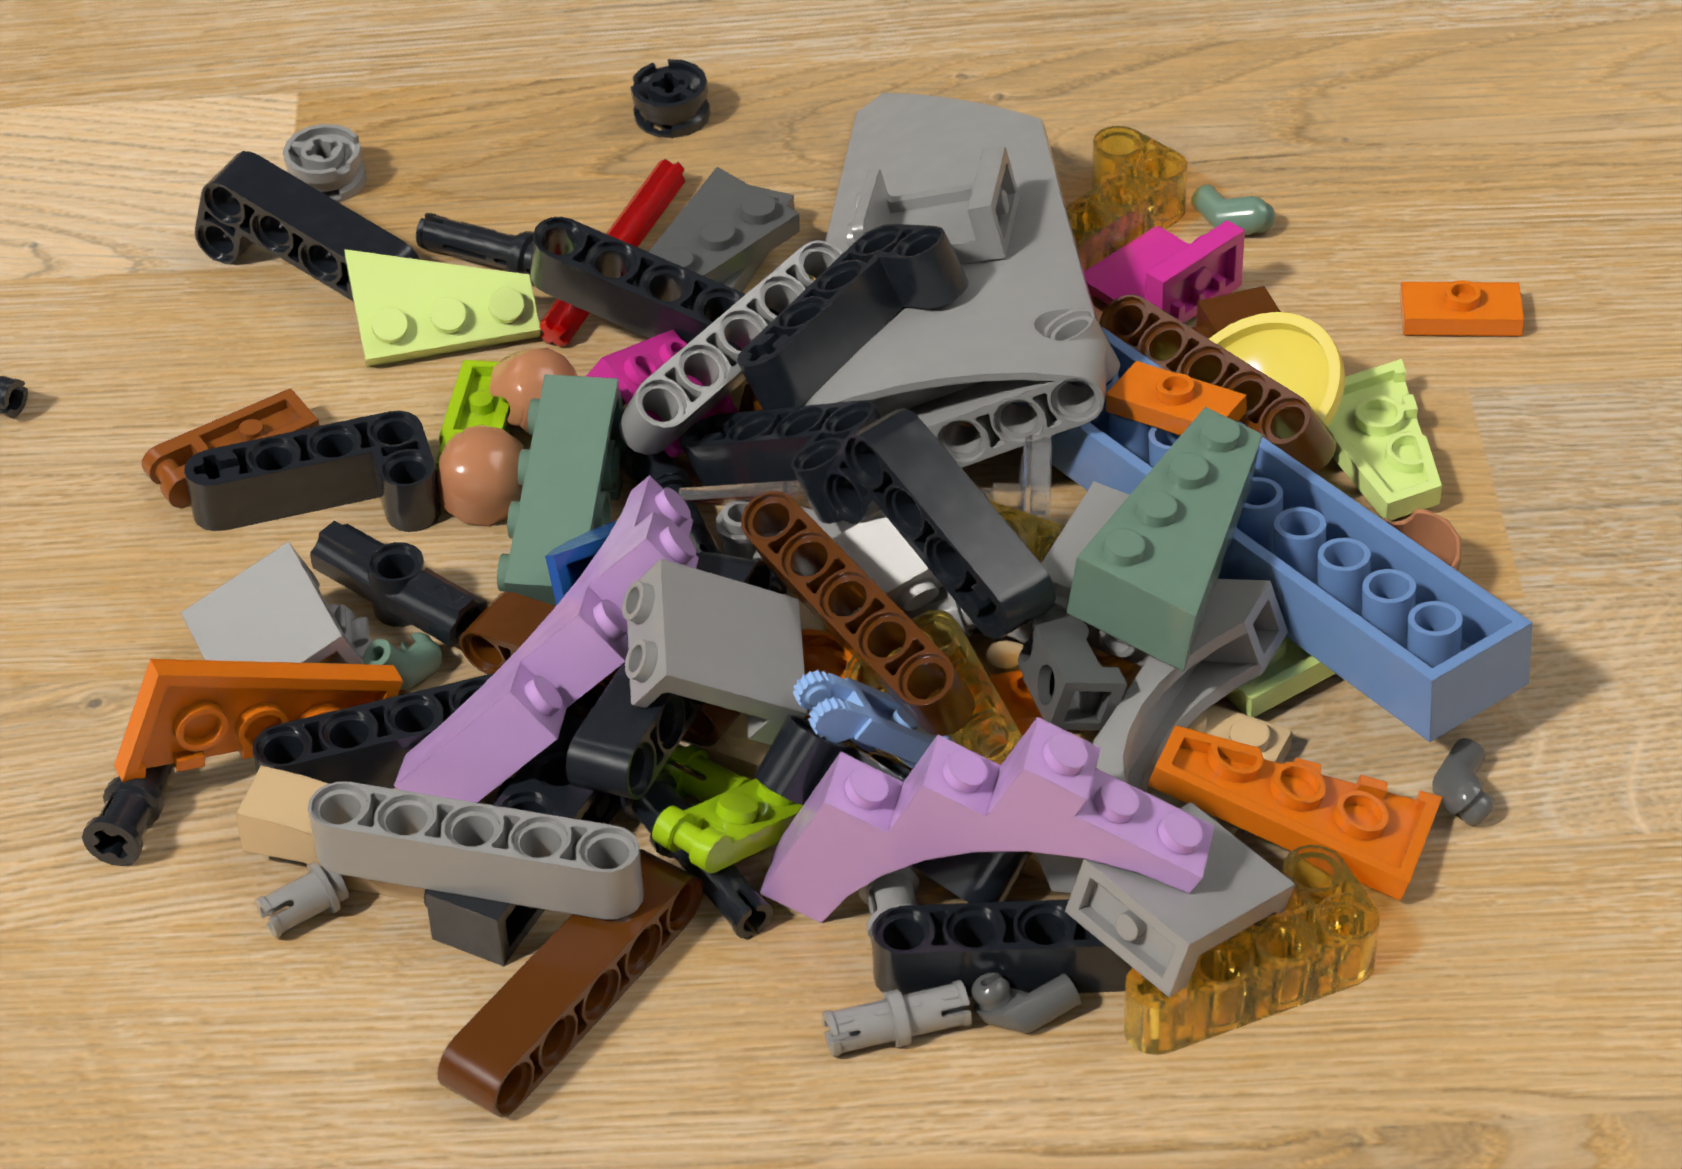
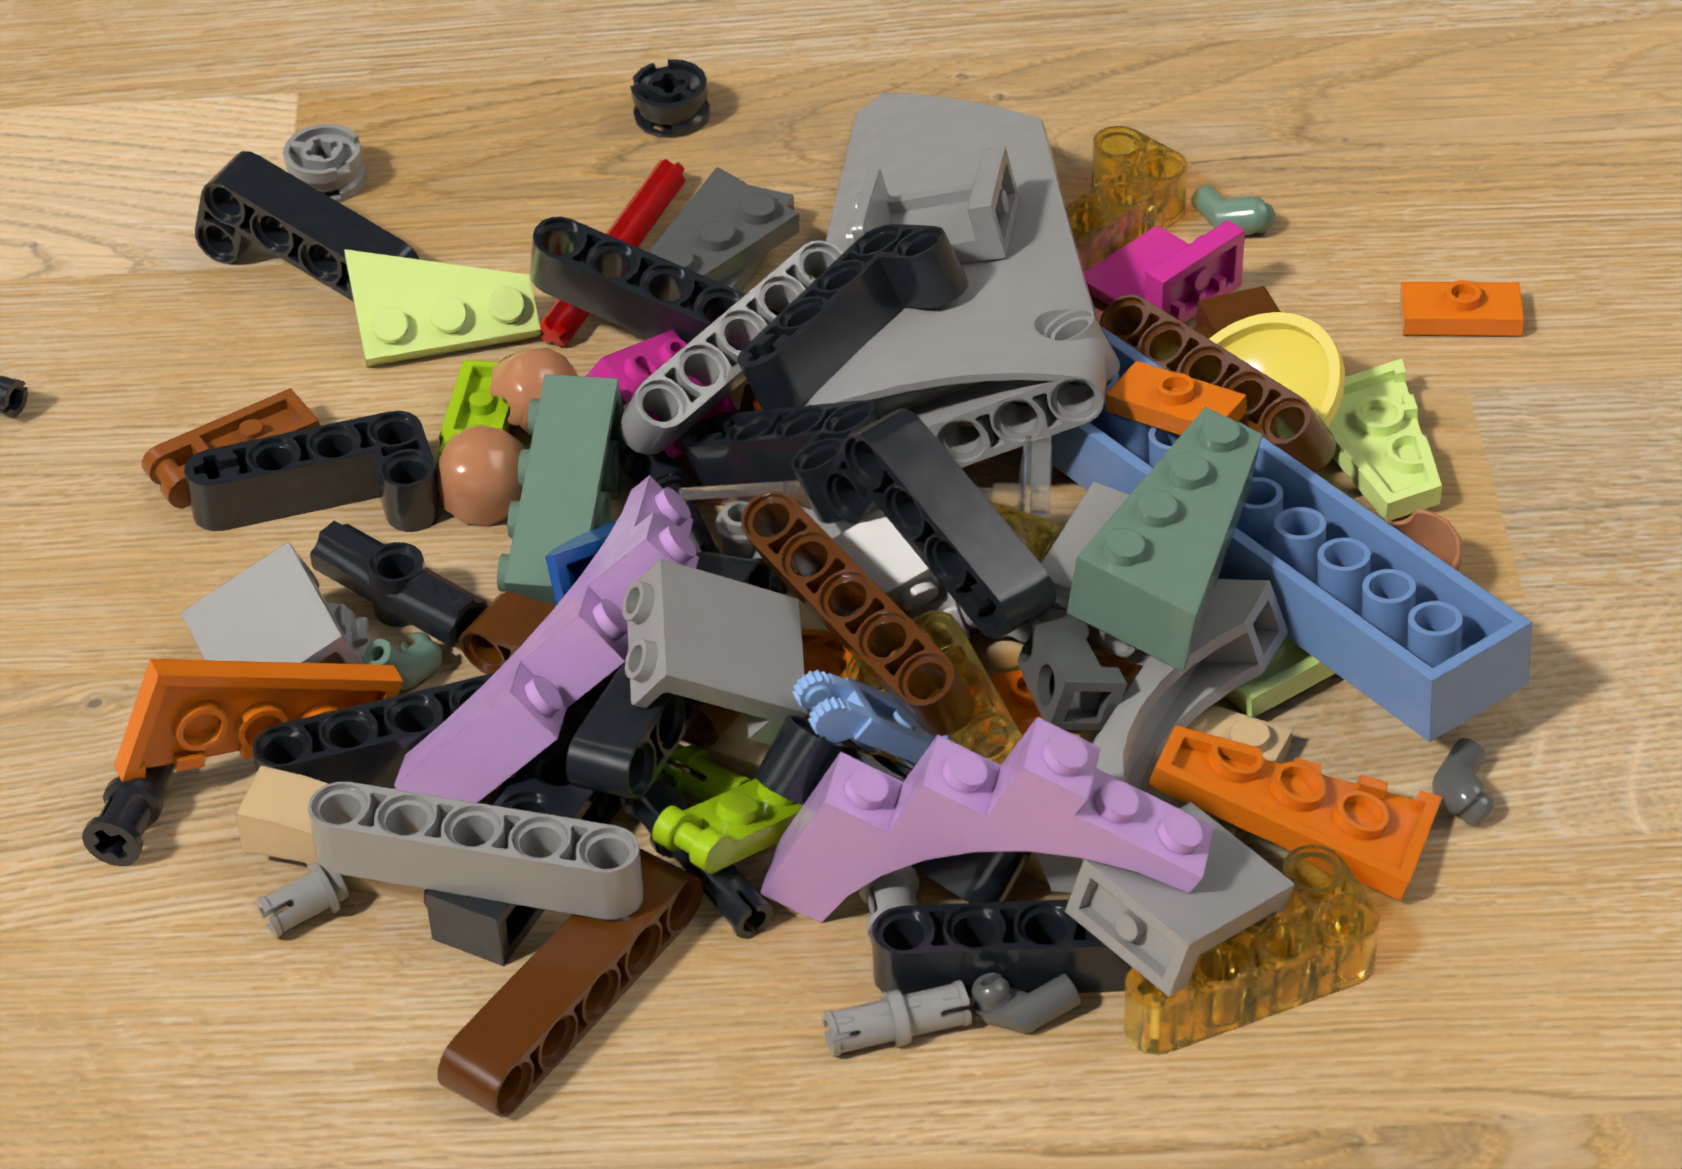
(476, 243): black pin -> none

